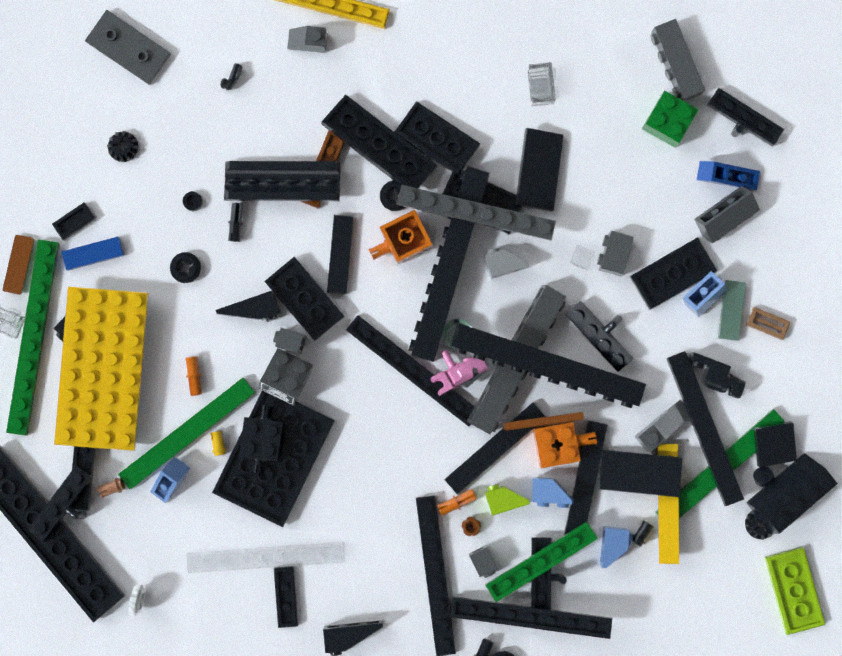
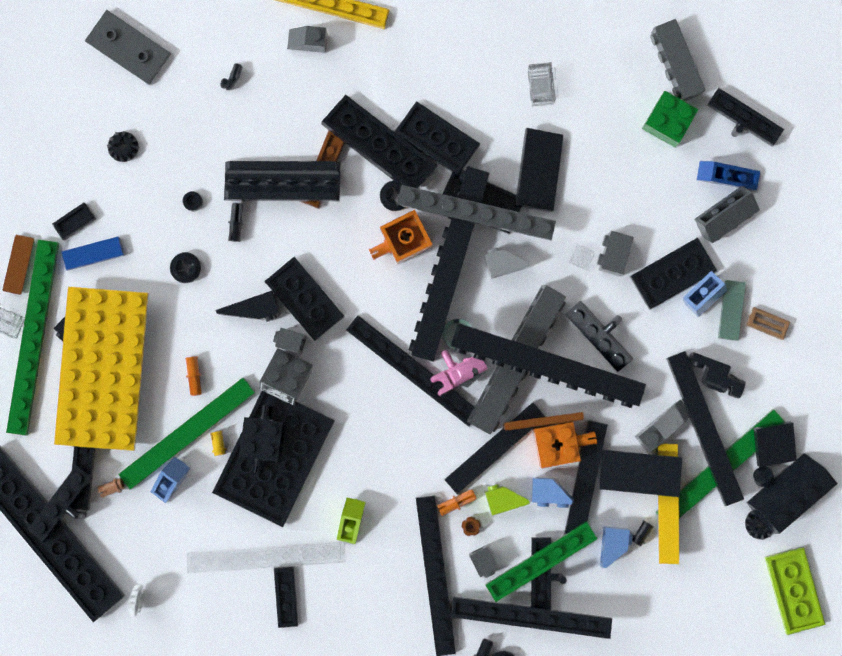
(340, 254): black tile -> none
(344, 636): black slope -> none
(350, 520): none -> lime slope

